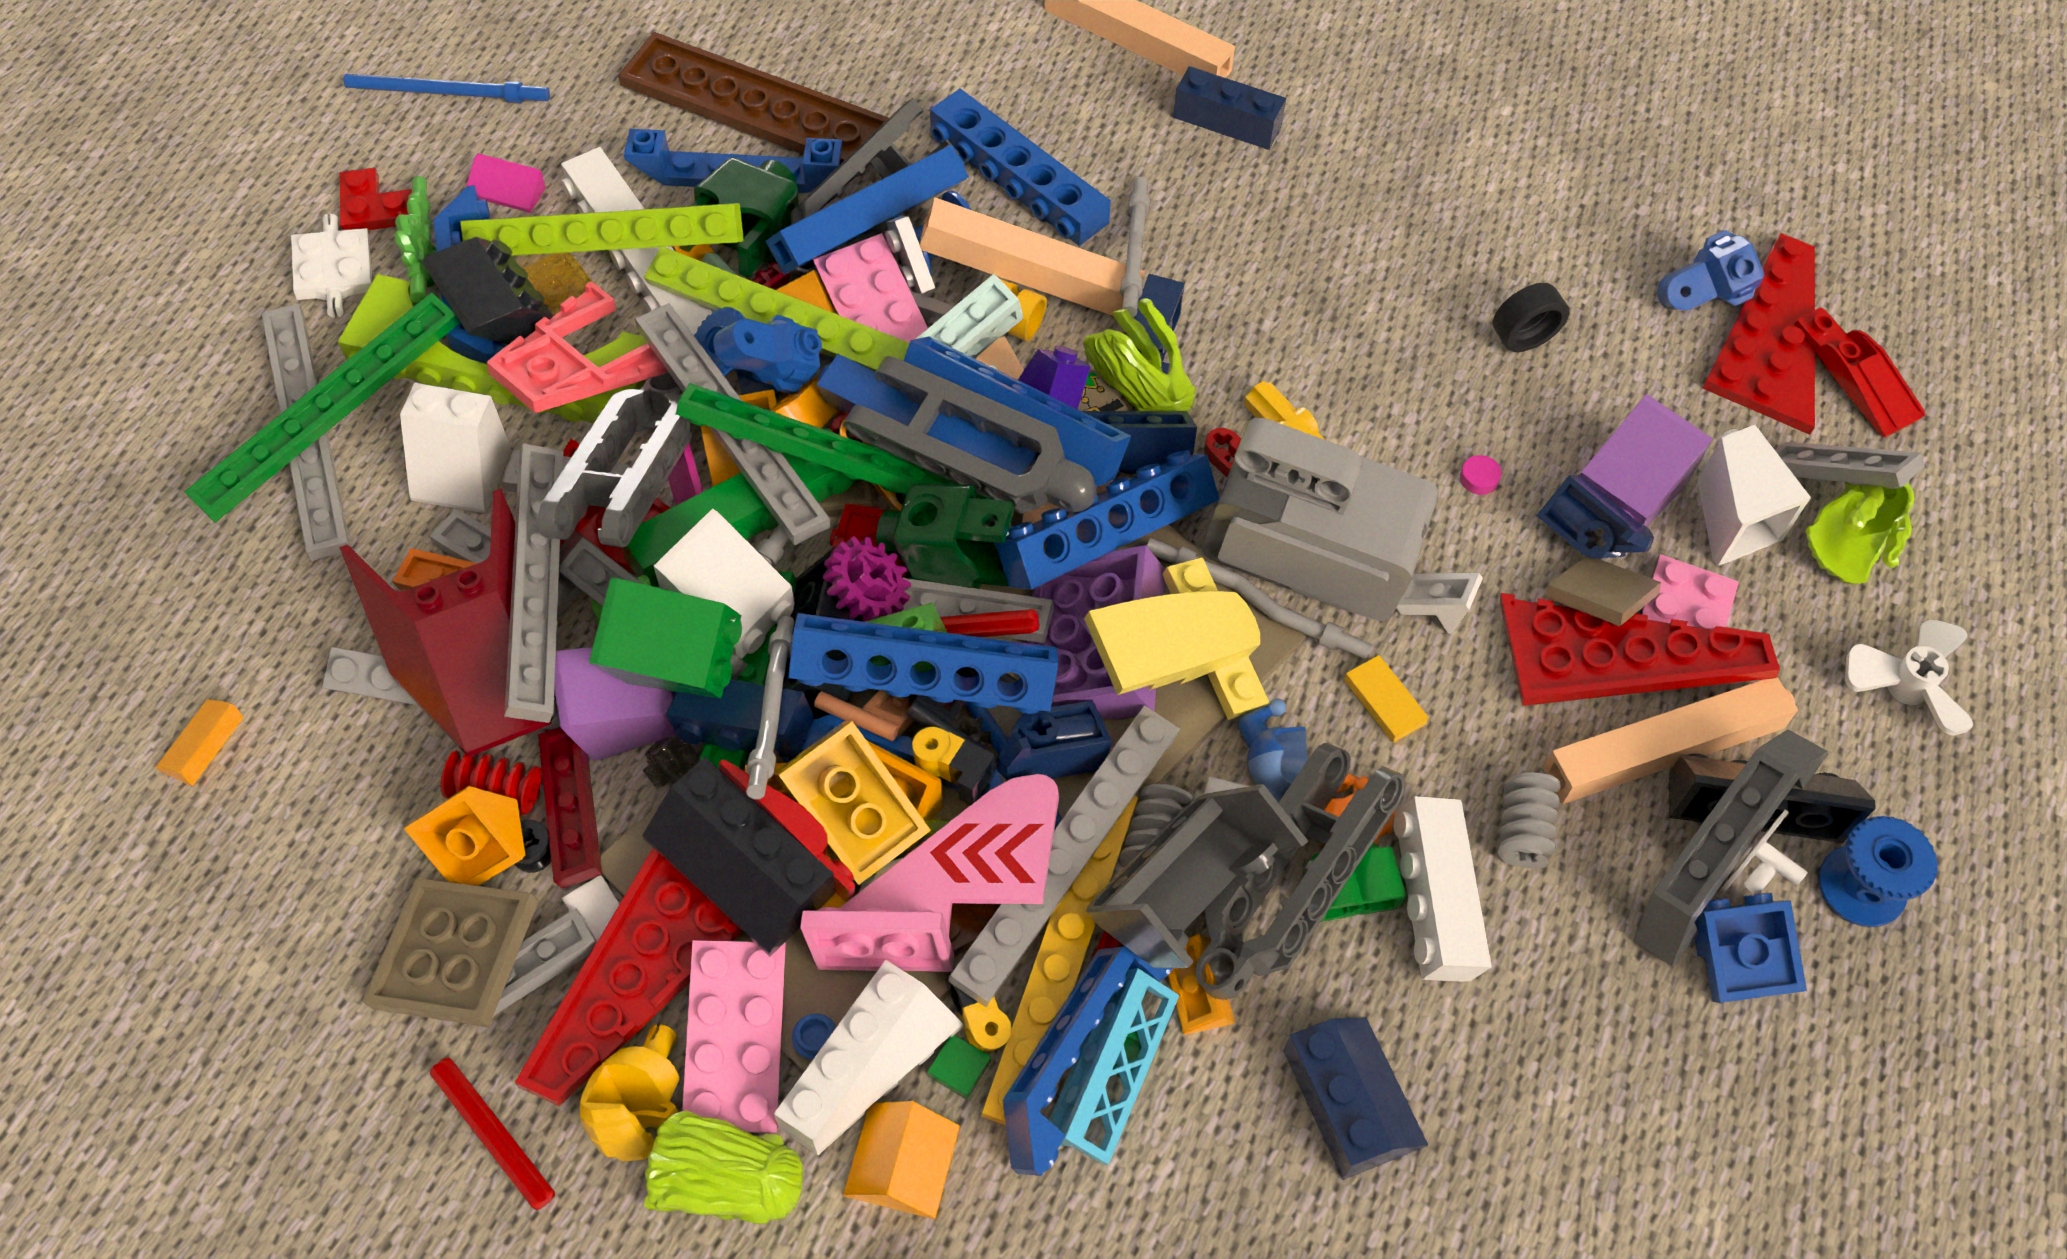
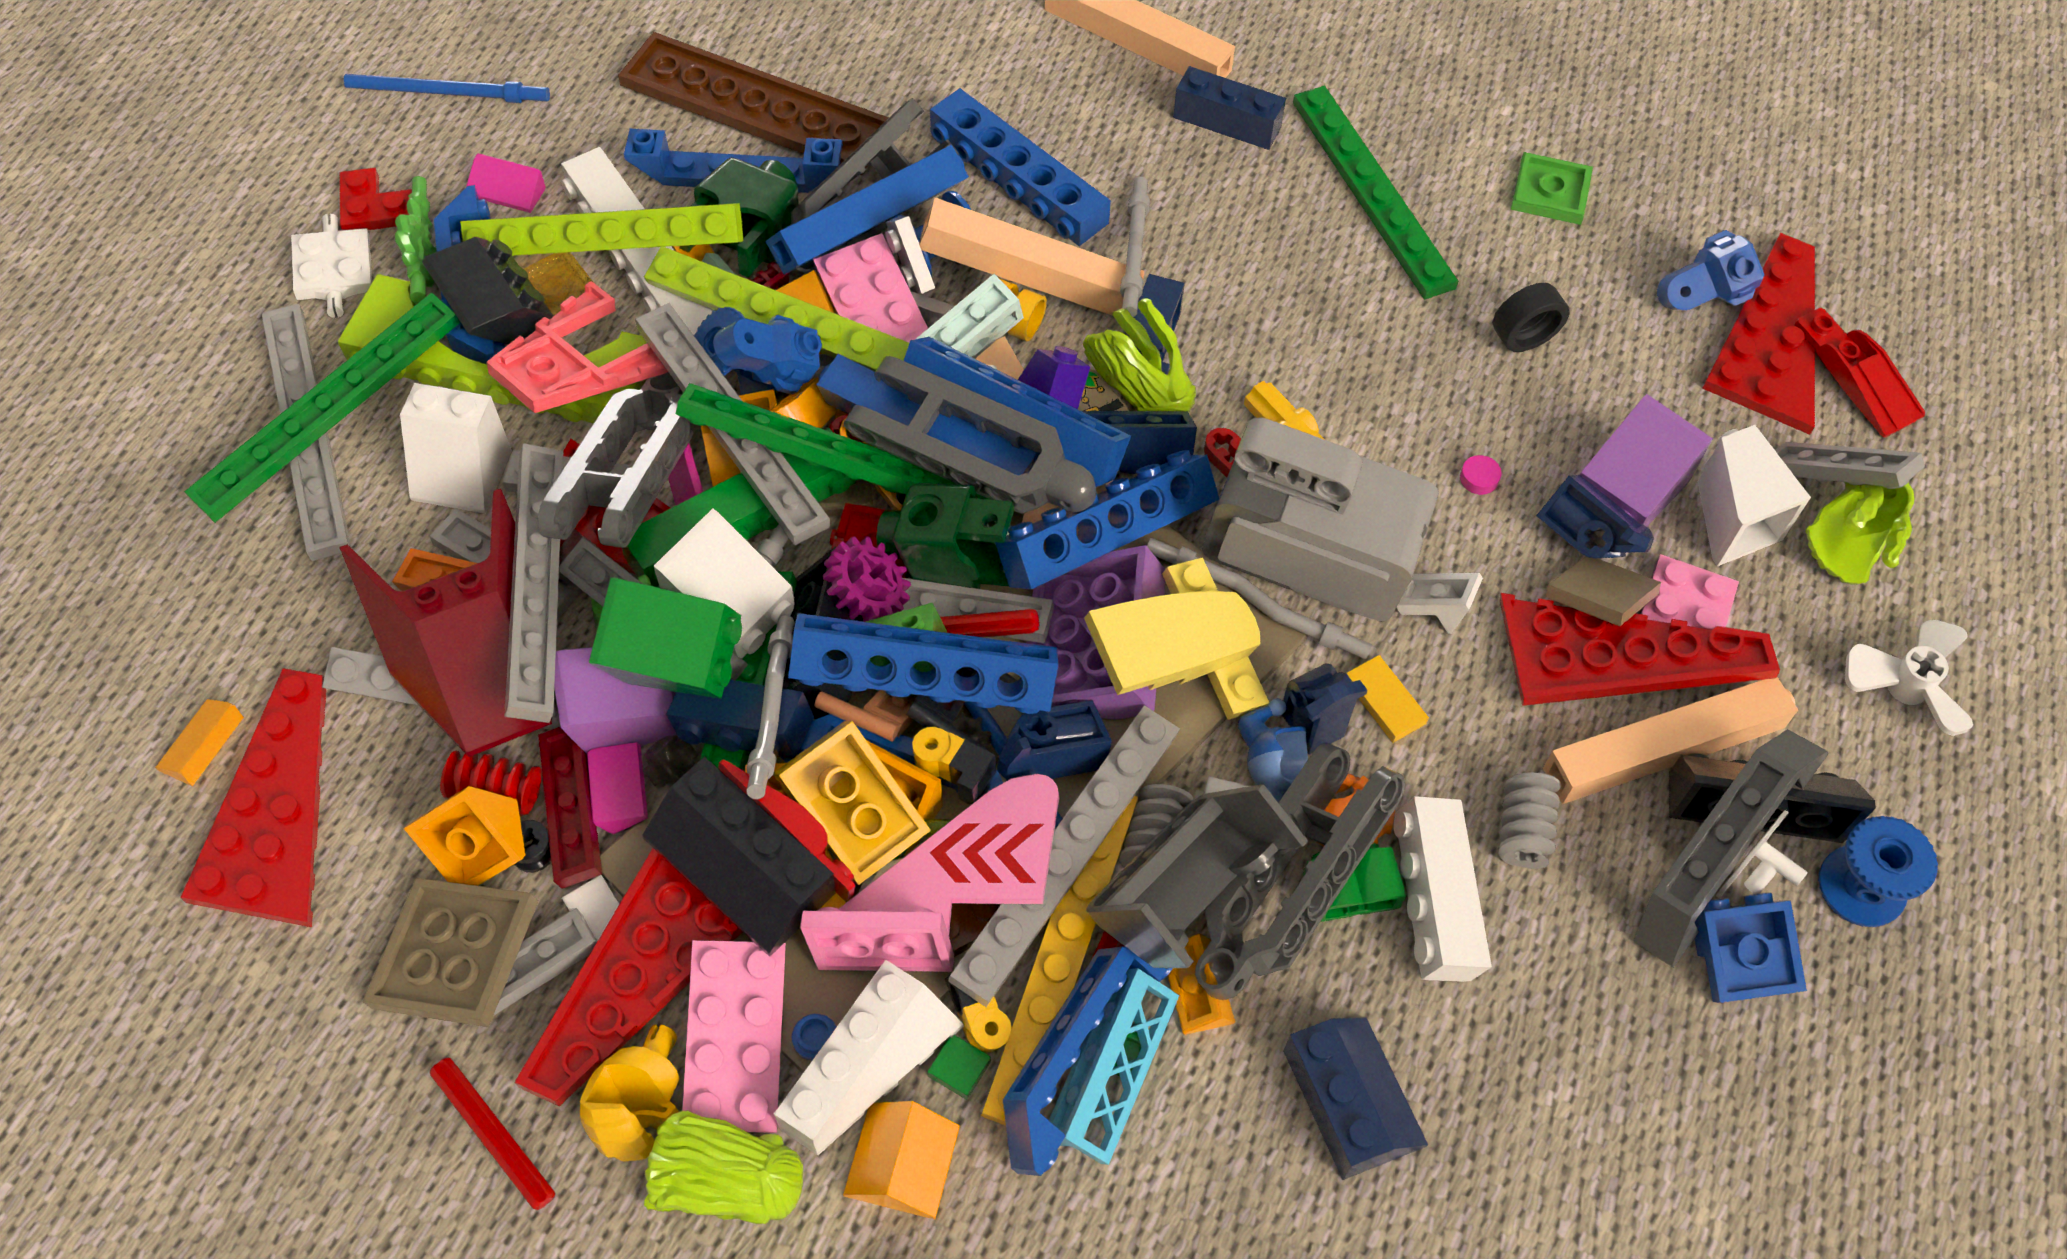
(267, 826): none -> red wing
(617, 786): none -> dark pink slope
(1321, 704): none -> dark blue piece
(1375, 193): none -> green plate
(1552, 188): none -> bright green tile

